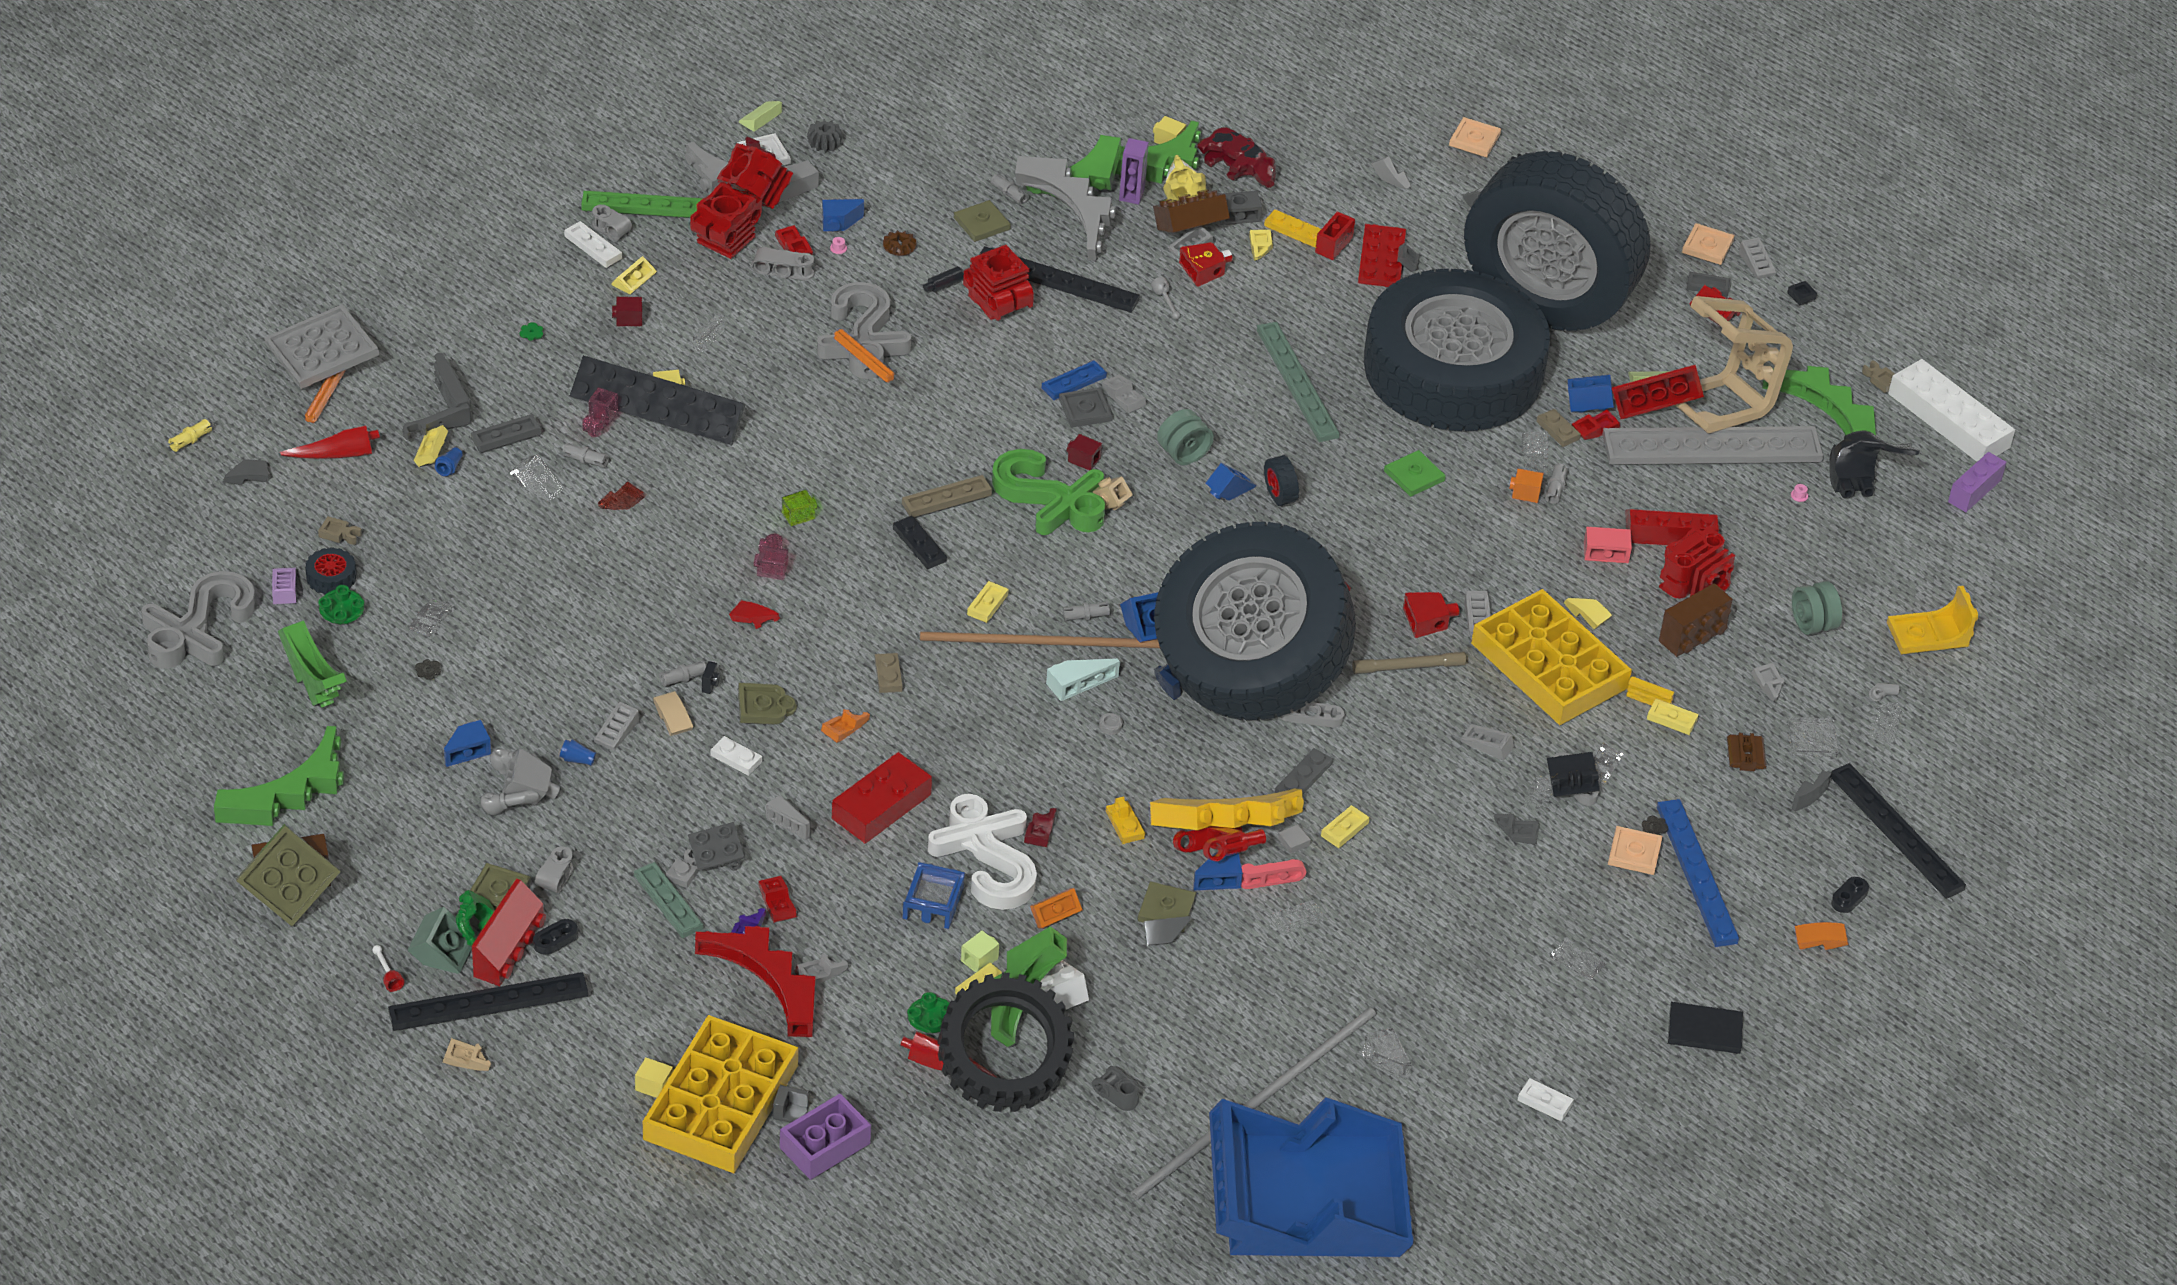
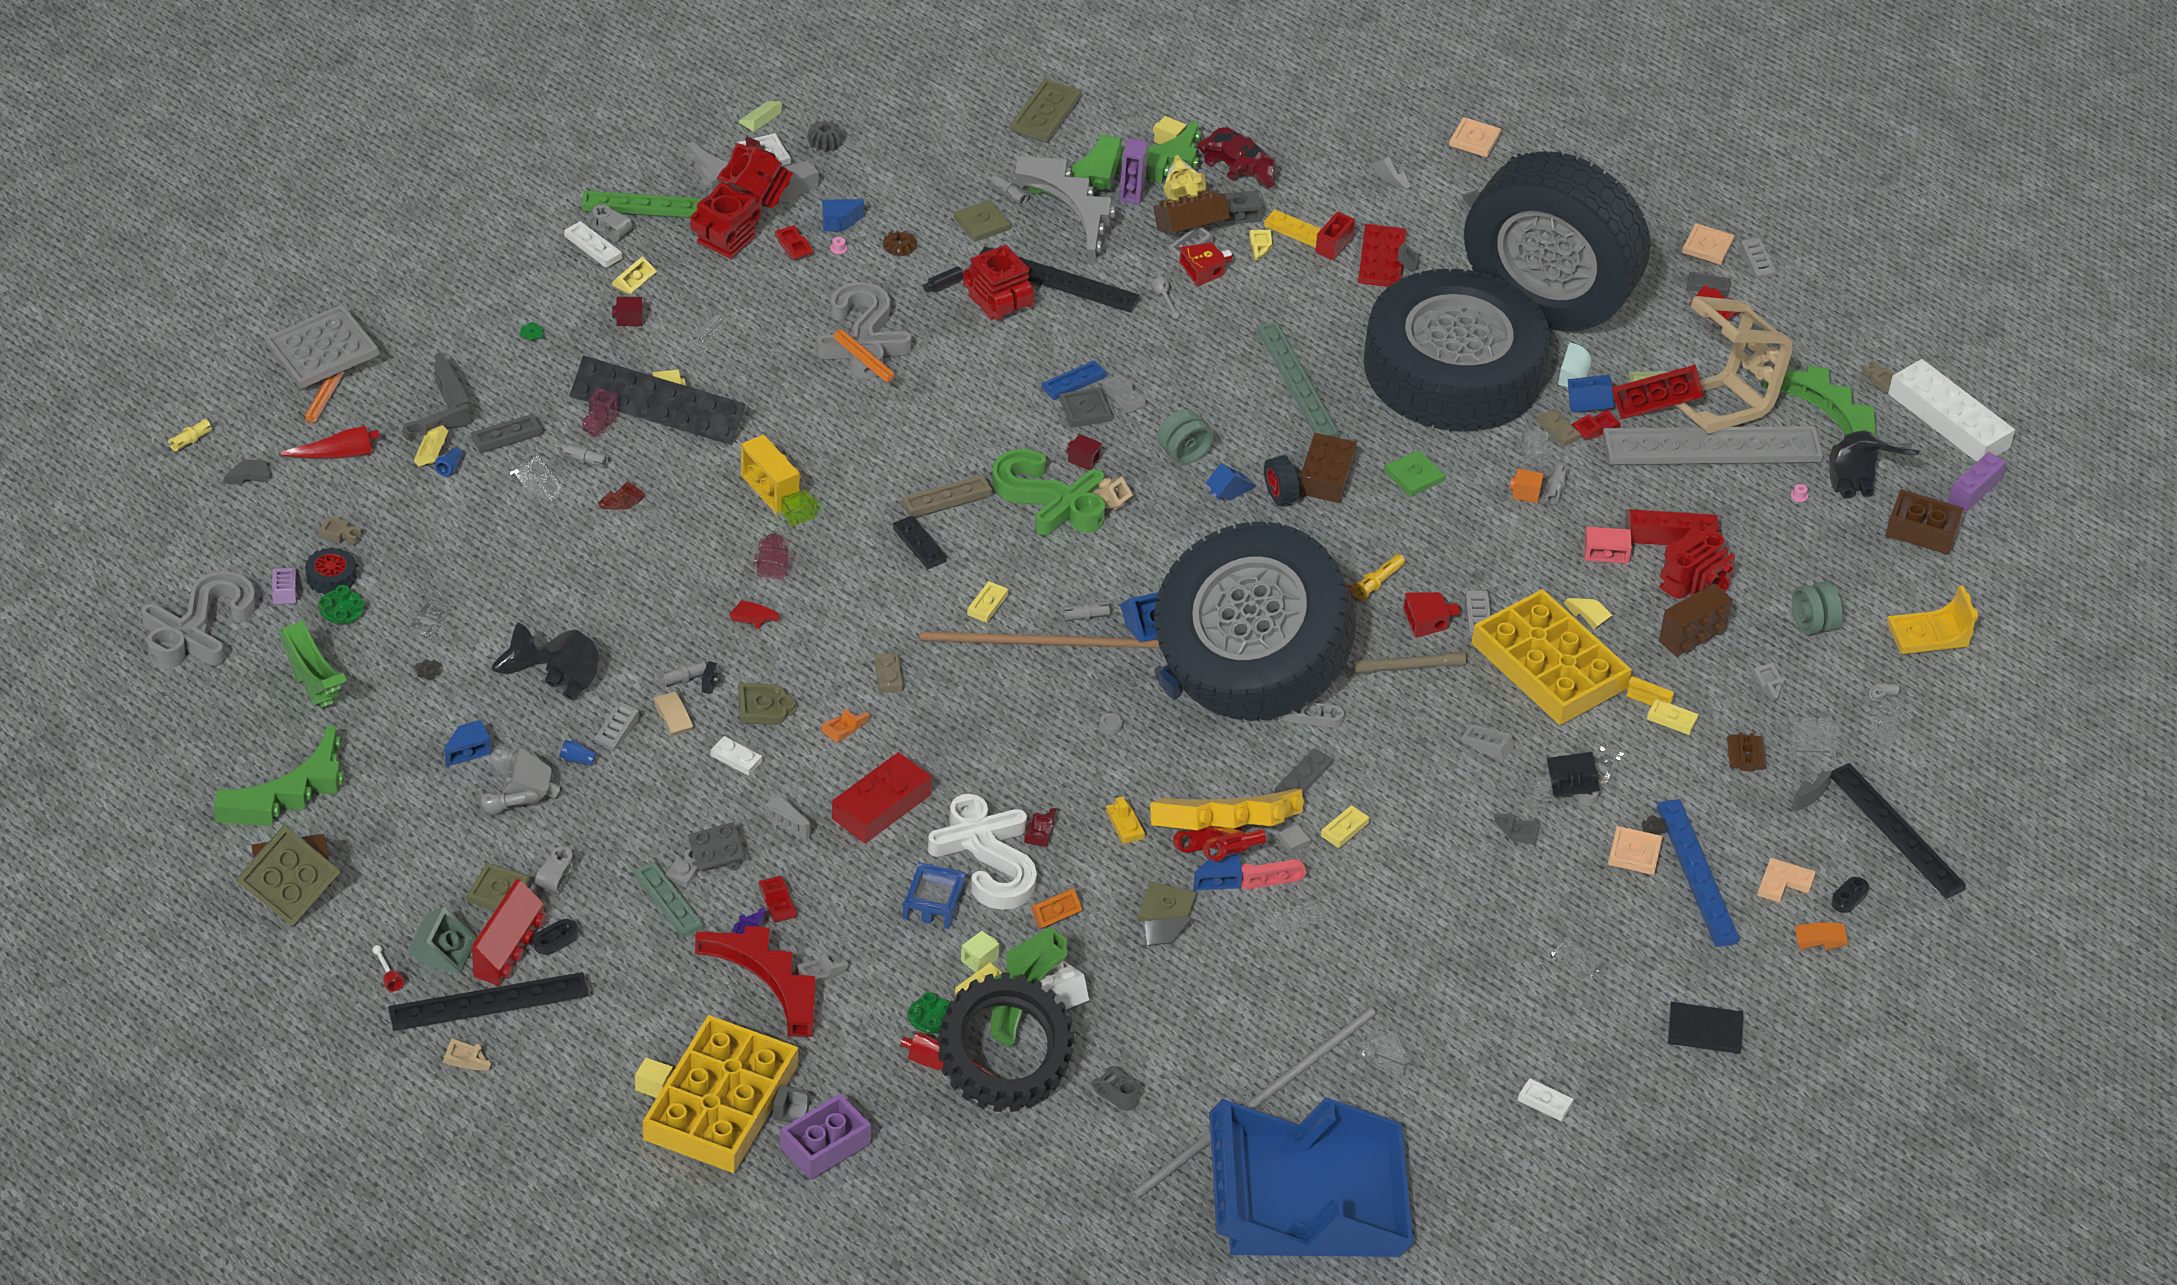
(472, 905): green piece -> none
(569, 657): none -> black hips
(768, 471): none -> yellow brick
(783, 264): light grey piece -> none
(1045, 110): none -> olive plate
(1080, 675): light aqua slope -> none
(1327, 467): none -> reddish brown brick
(1373, 580): none -> yellow pin
(1575, 364): none -> light aqua brick
(1783, 874): none -> light nougat plate
(1802, 292): black plate -> none
(1924, 521): none -> reddish brown brick

